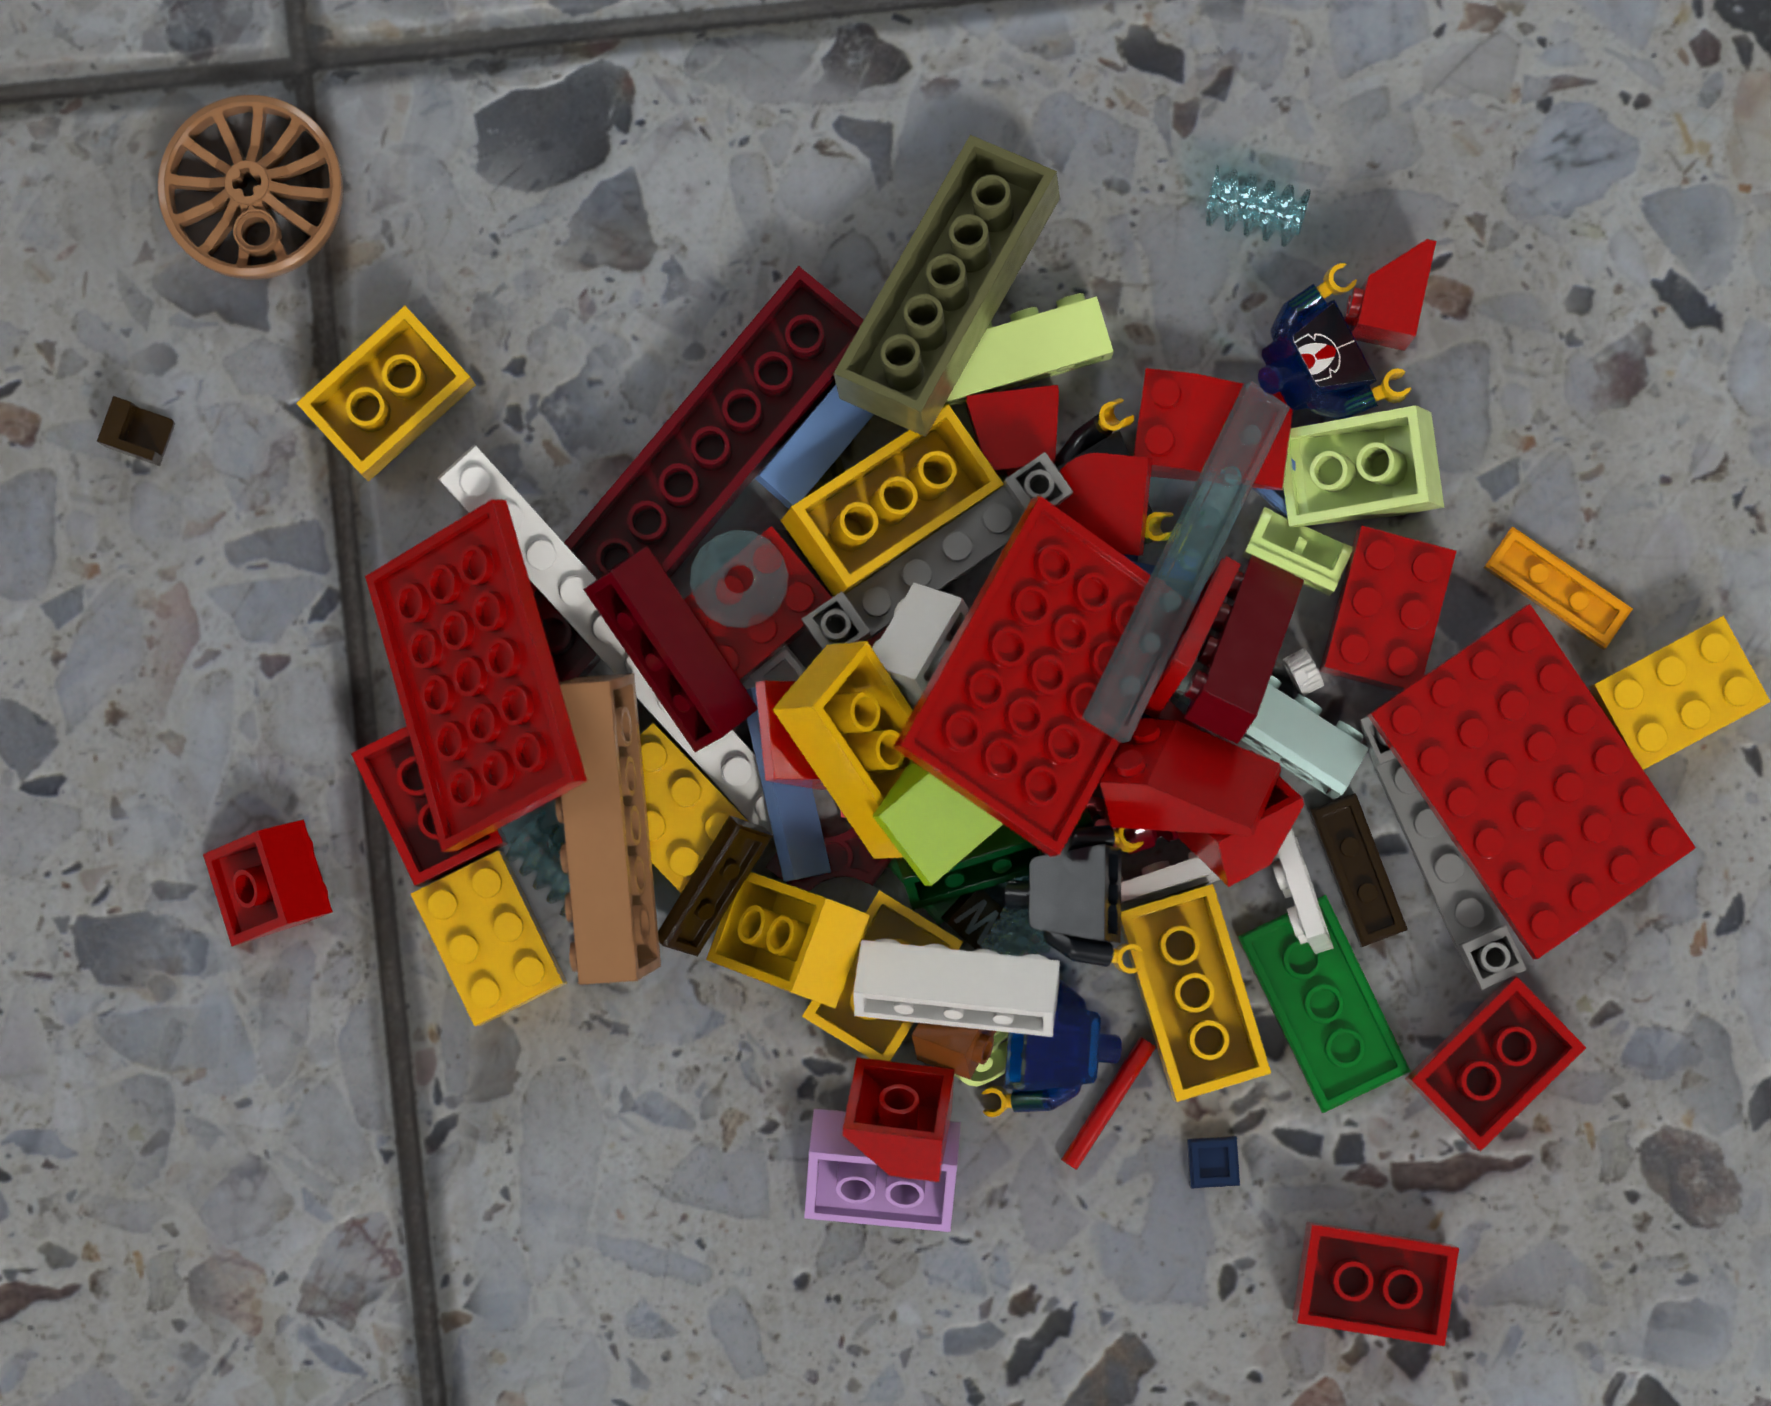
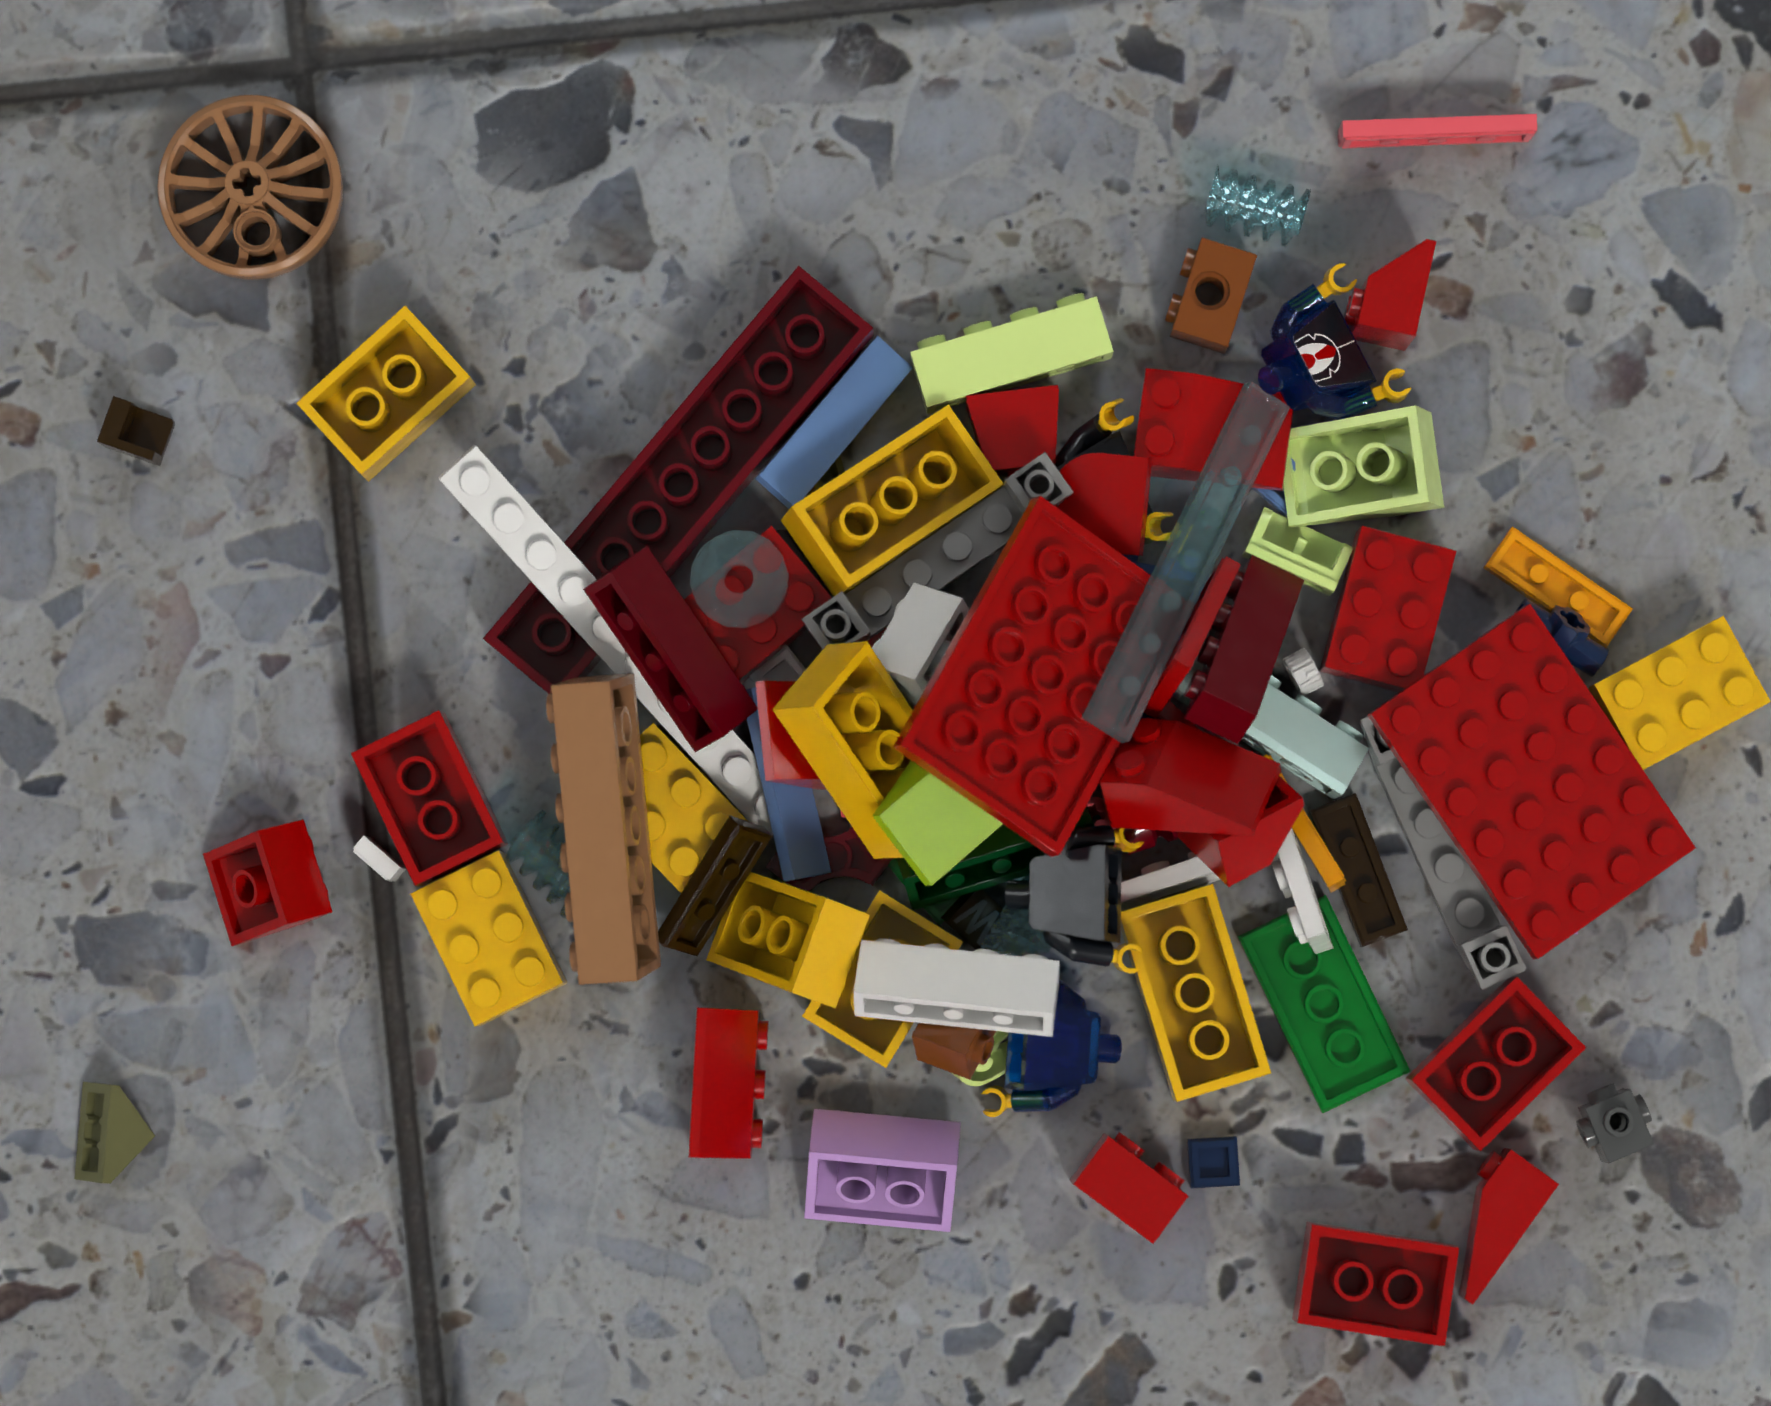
(108, 1133): none -> olive slope
(378, 859): none -> white tile
(475, 677): red plate -> none
(727, 1083): none -> red slope
(900, 1116): red slope -> none
(947, 285): olive brick -> none
(1108, 1103): red bar -> none
(1129, 1187): none -> red brick
(1227, 270): none -> dark orange brick
(1317, 850): none -> light orange tile
(1437, 131): none -> coral tile
(1502, 1211): none -> red slope
(1571, 635): none -> dark blue axle
(1629, 1134): none -> dark grey brick

